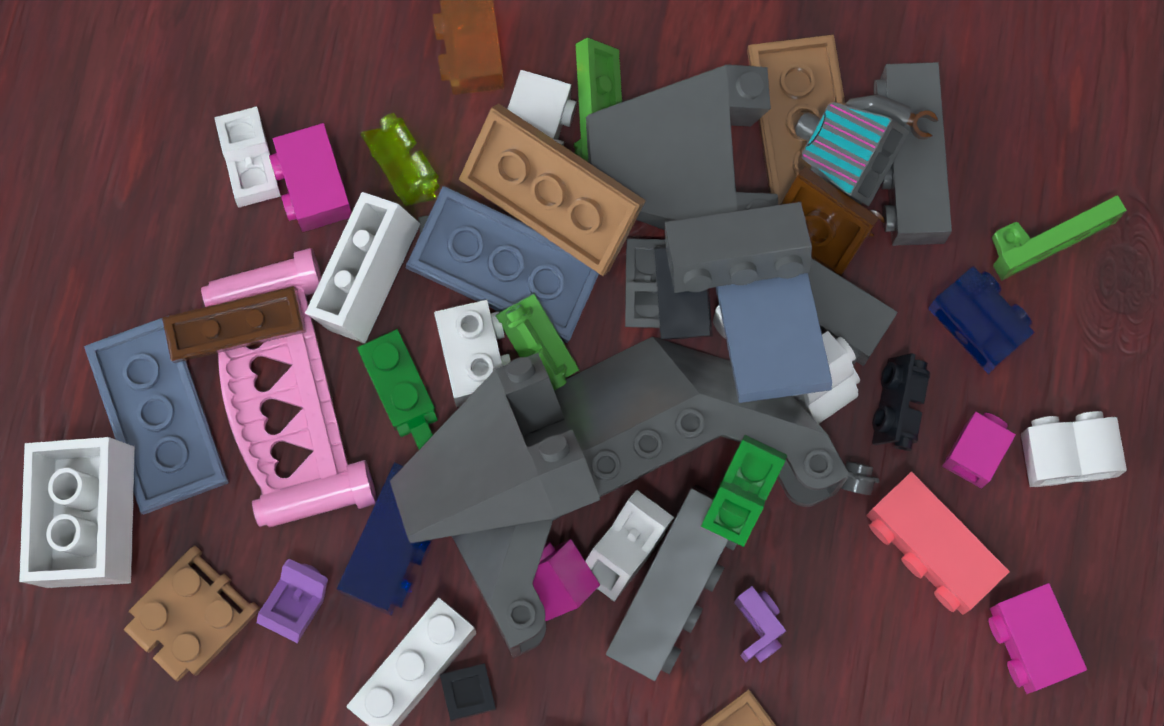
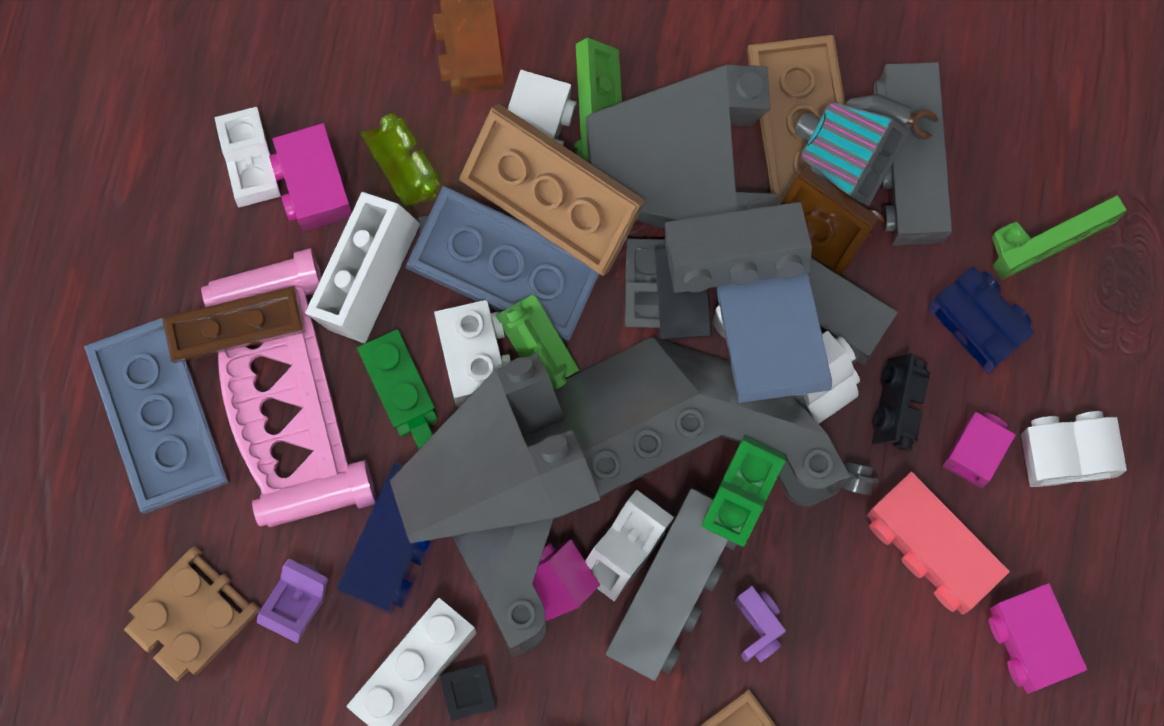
(77, 513): white brick -> none

